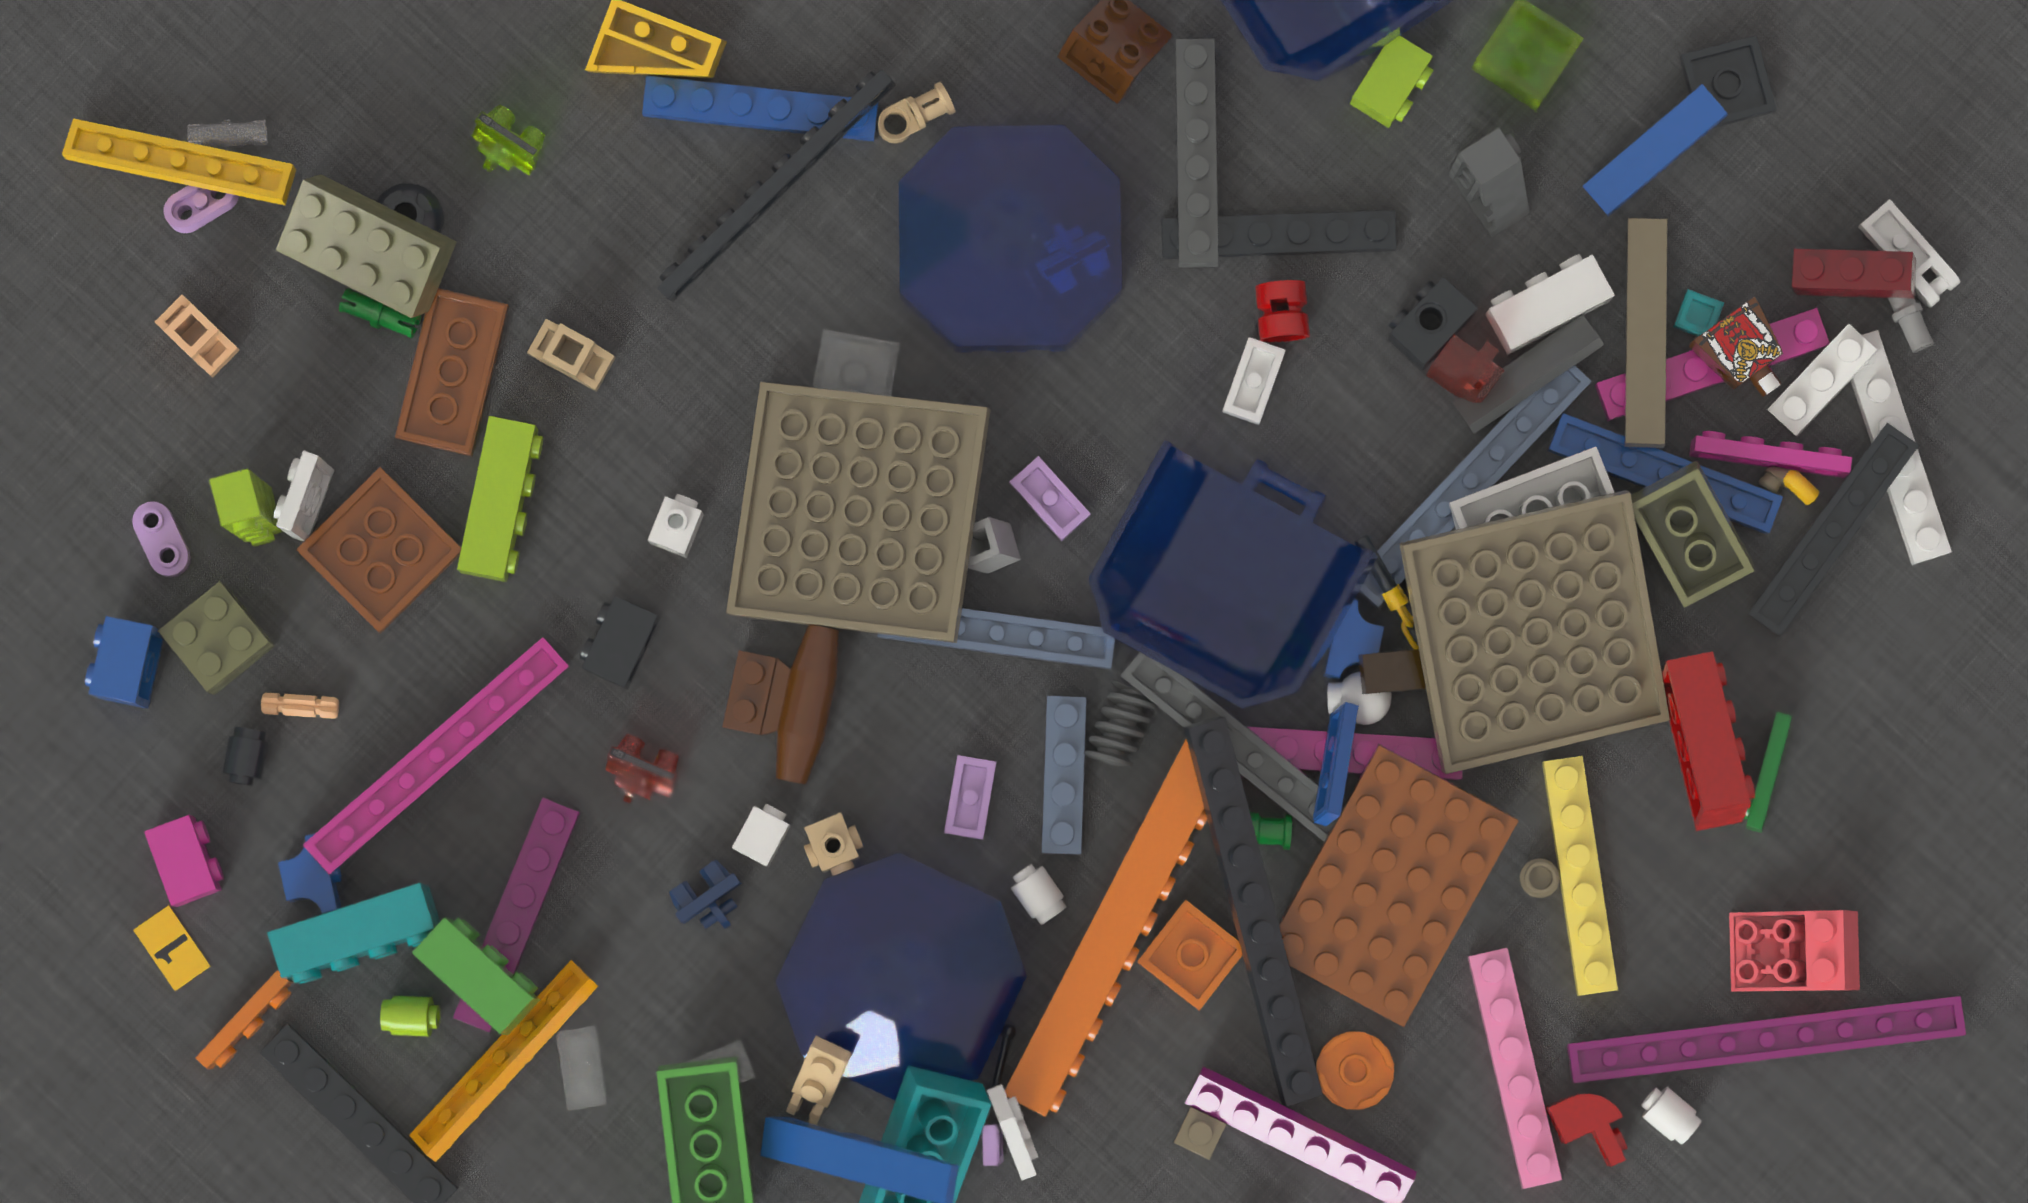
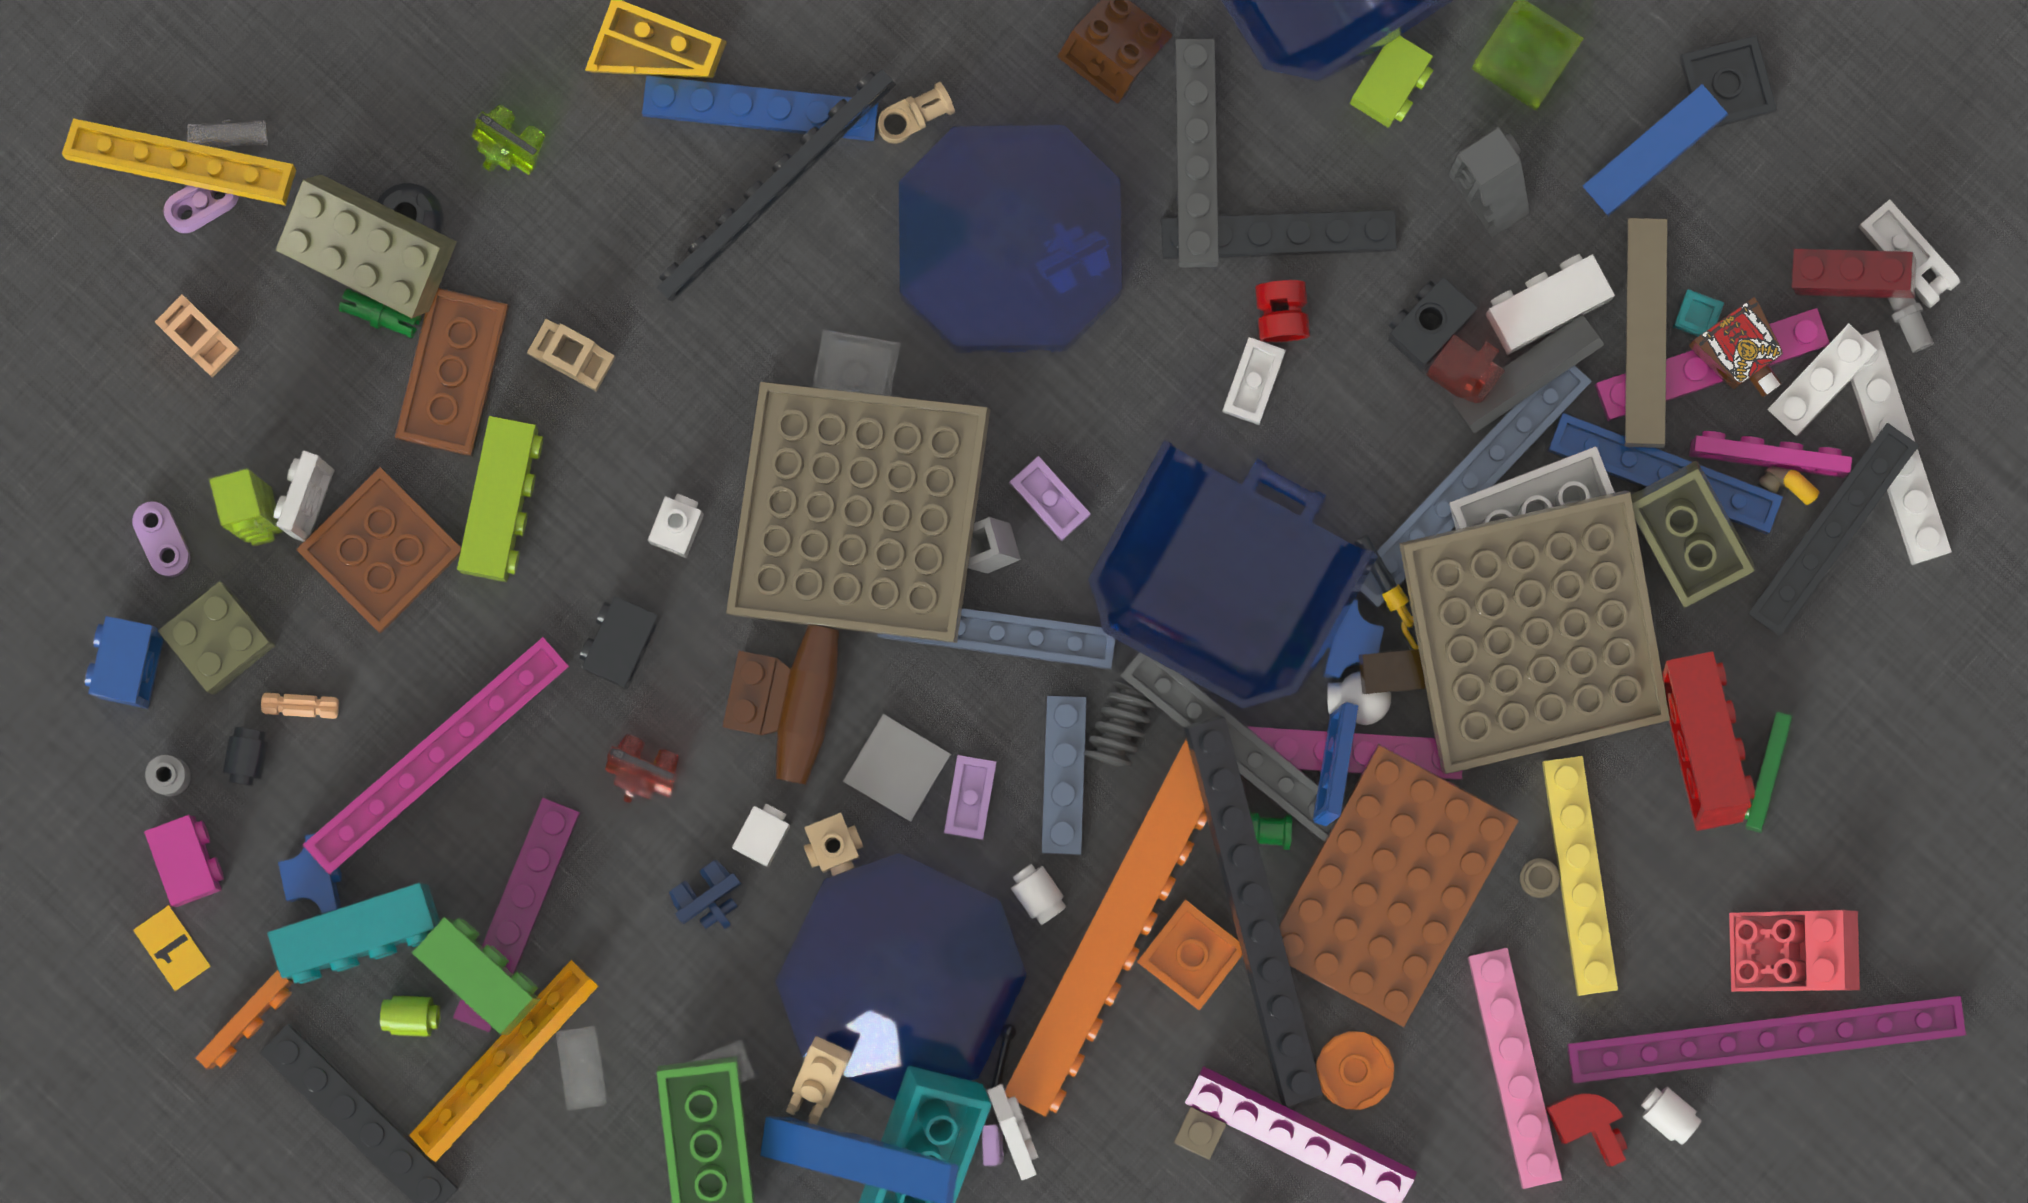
(179, 779): none -> light grey brick
(897, 768): none -> light grey tile

